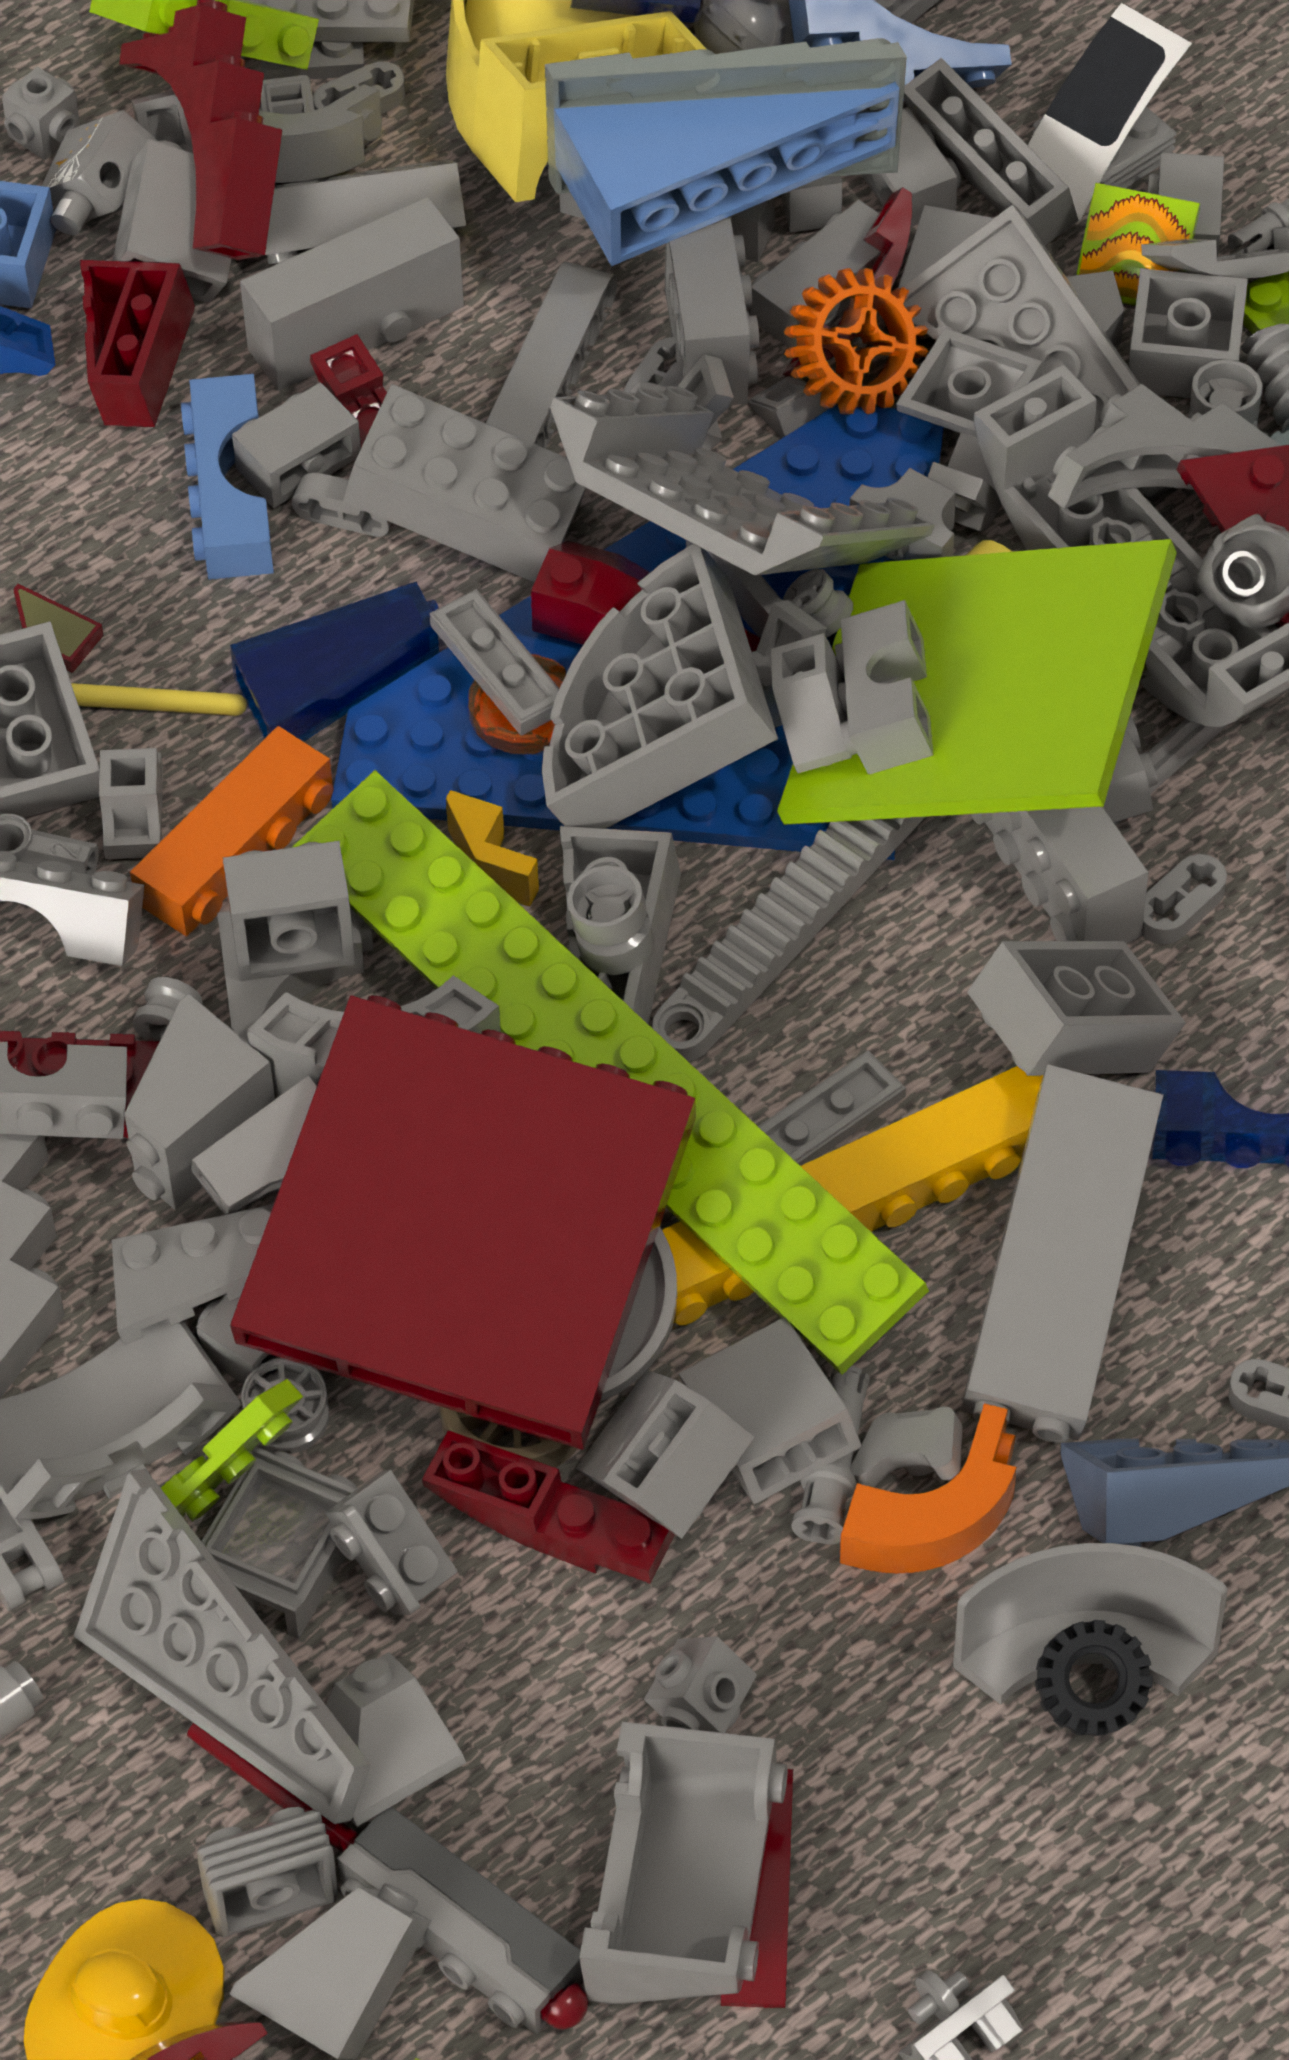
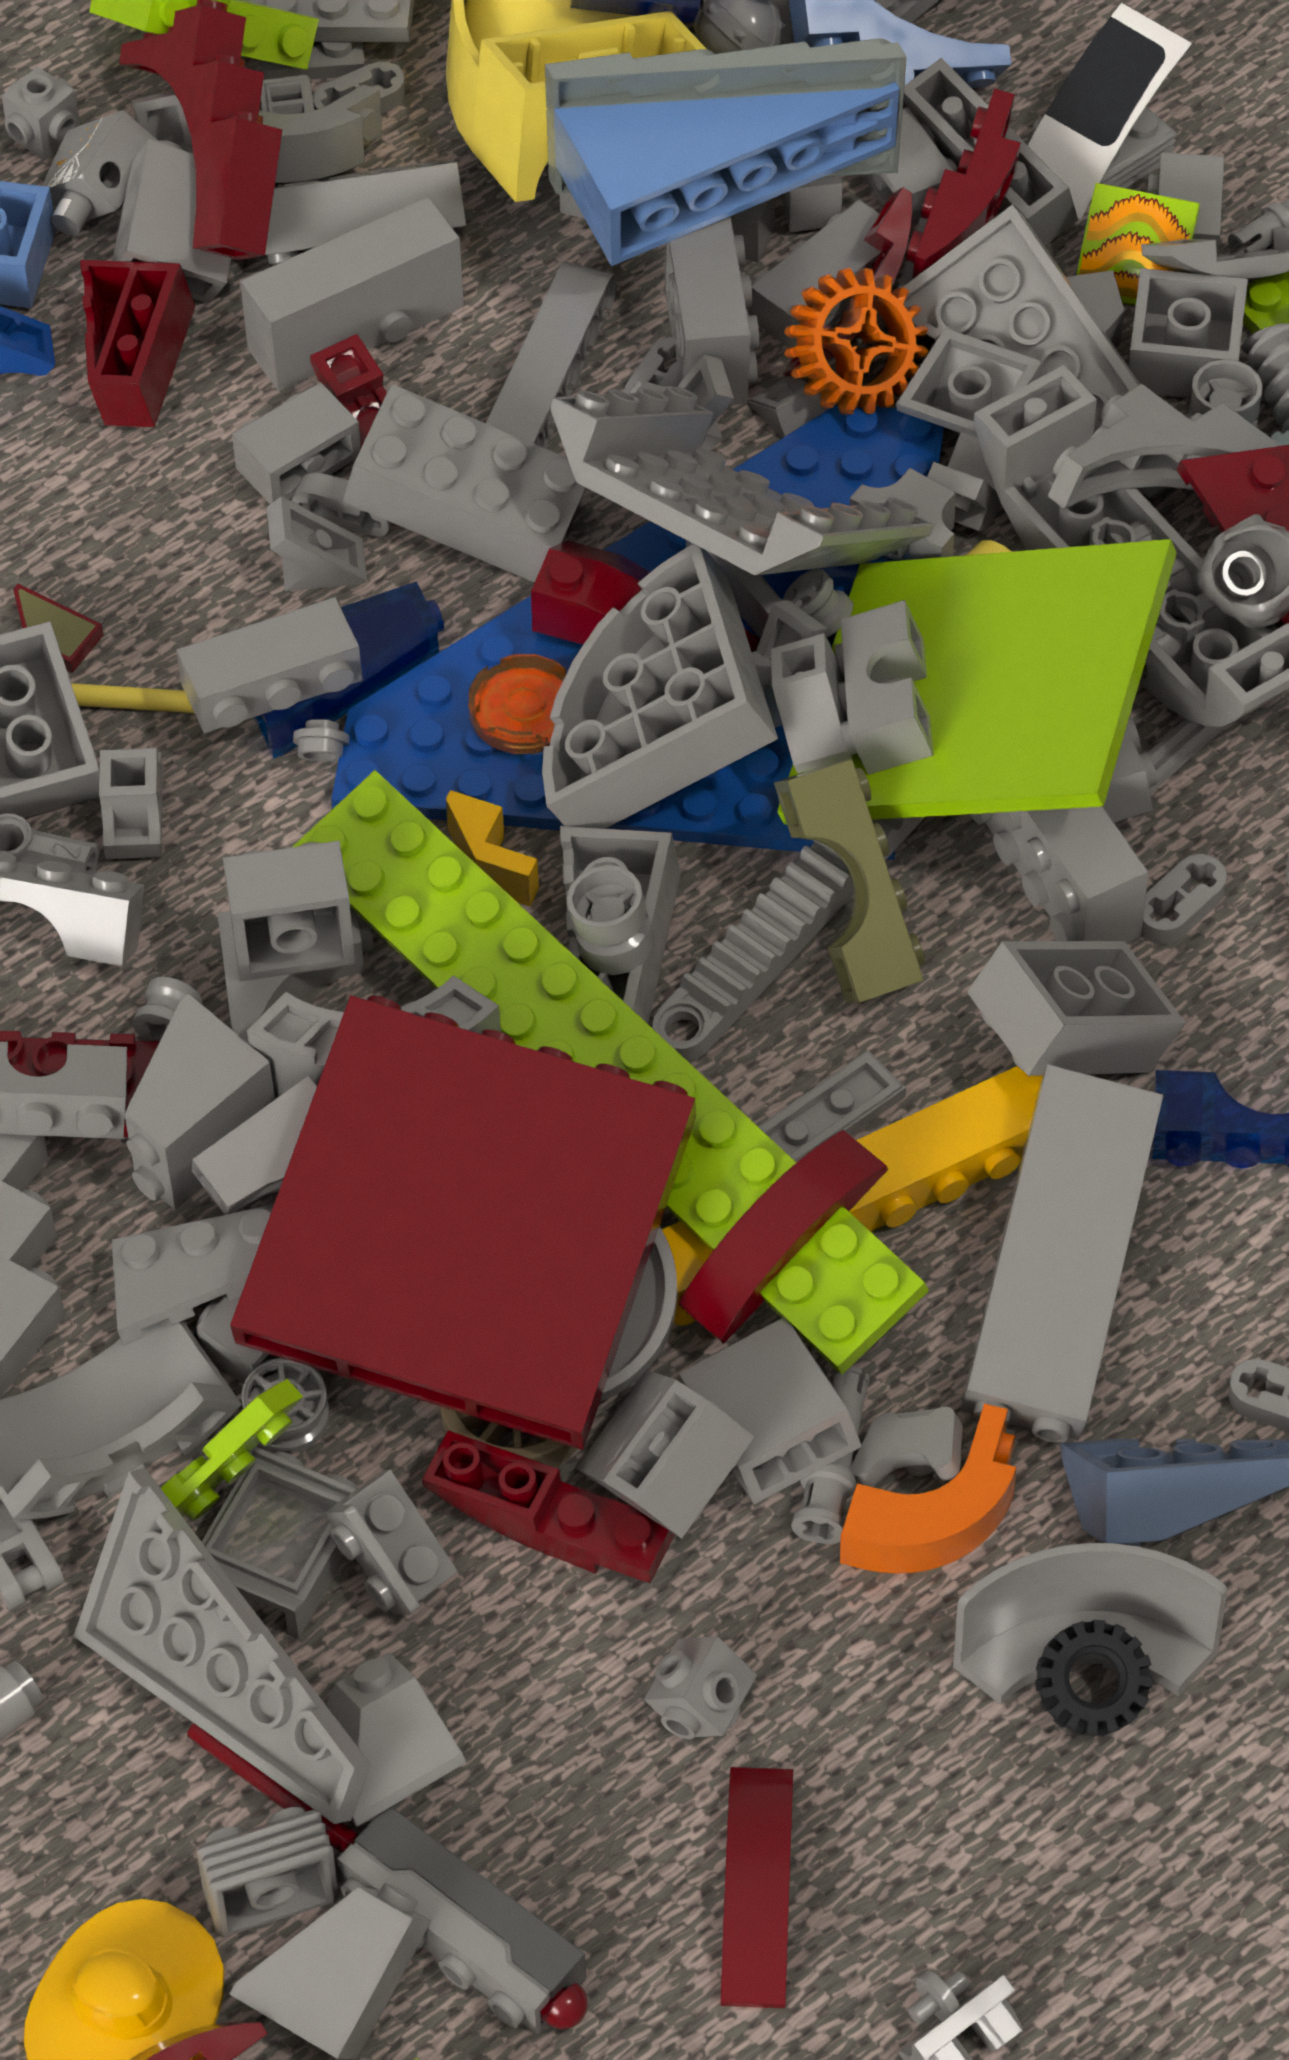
(234, 523): medium blue arch -> none
(245, 812): orange brick -> none
(269, 665): none -> light grey brick
(313, 548): none -> light grey slope
(320, 741): none -> light grey plate
(496, 660): light grey tile -> none
(682, 1866): light grey windscreen -> none
(776, 1229): none -> dark red slope
(875, 948): none -> olive arch
(974, 192): none -> dark red slope

